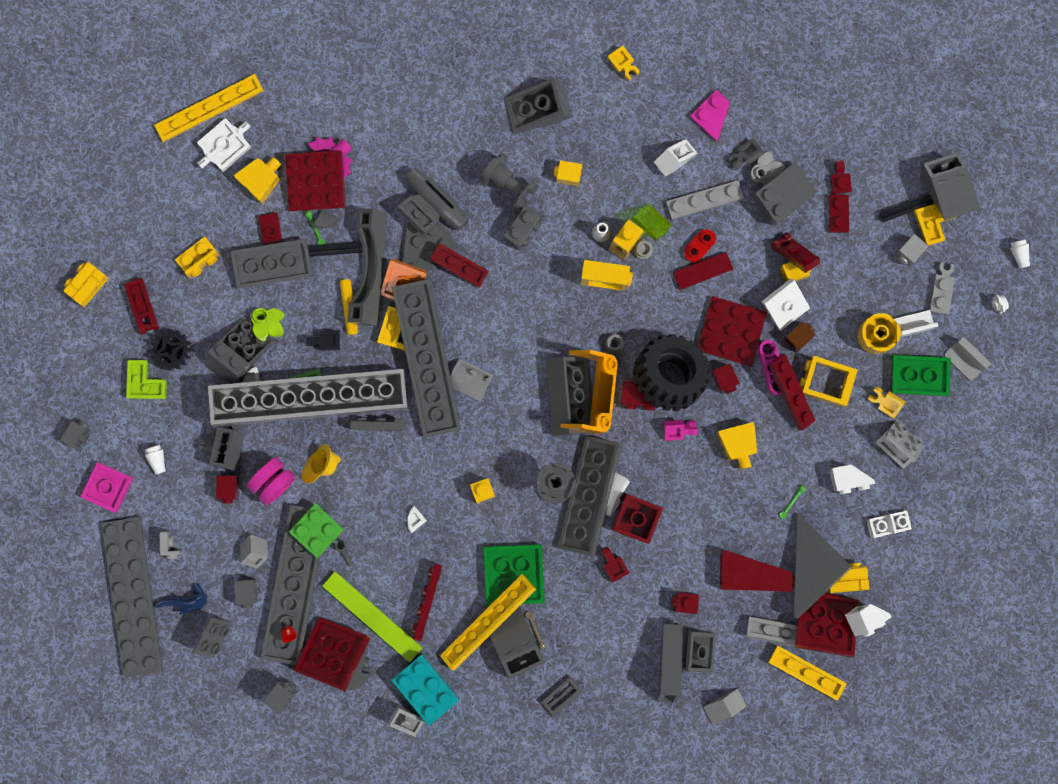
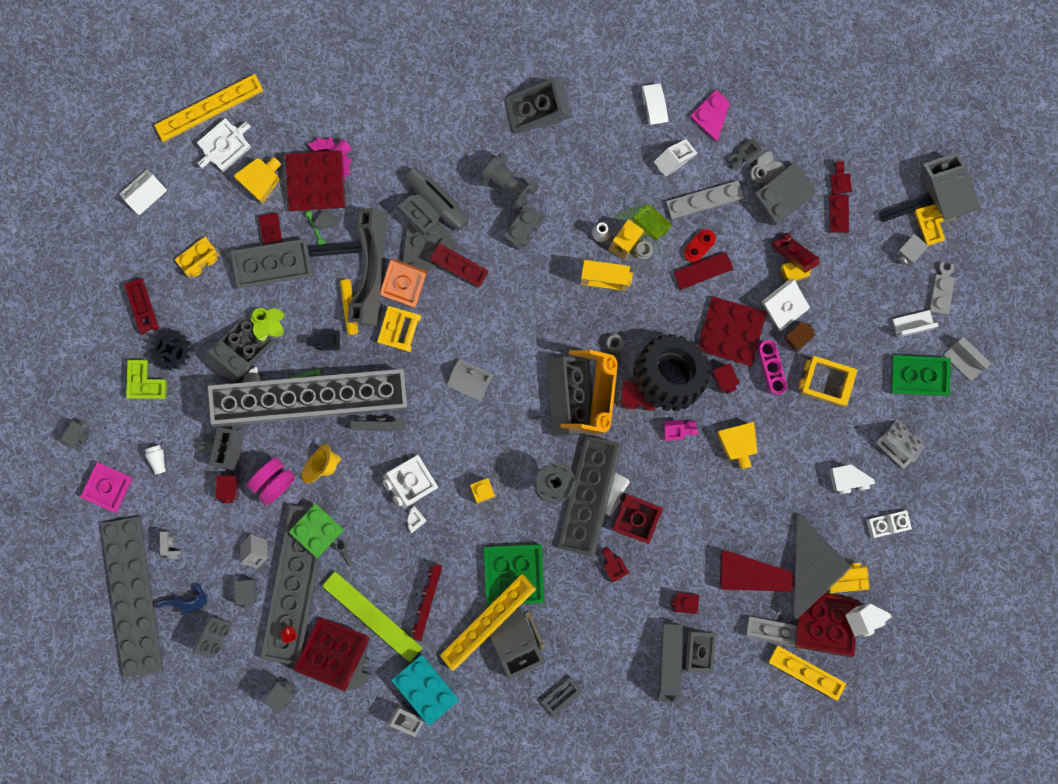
(85, 283): yellow brick -> none
(143, 192): none -> white panel
(409, 482): none -> white plate
(426, 358): dark grey plate -> none
(568, 173): yellow brick -> none
(622, 61): yellow plate -> none
(655, 103): none -> white slope
(725, 707): light grey slope -> none
(783, 514): bright green hinge -> none
(791, 392): dark red plate -> none
(884, 325): yellow brick -> none
(888, 403): yellow plate -> none
(1000, 303): white plate -> none
(1020, 251): white cone -> none

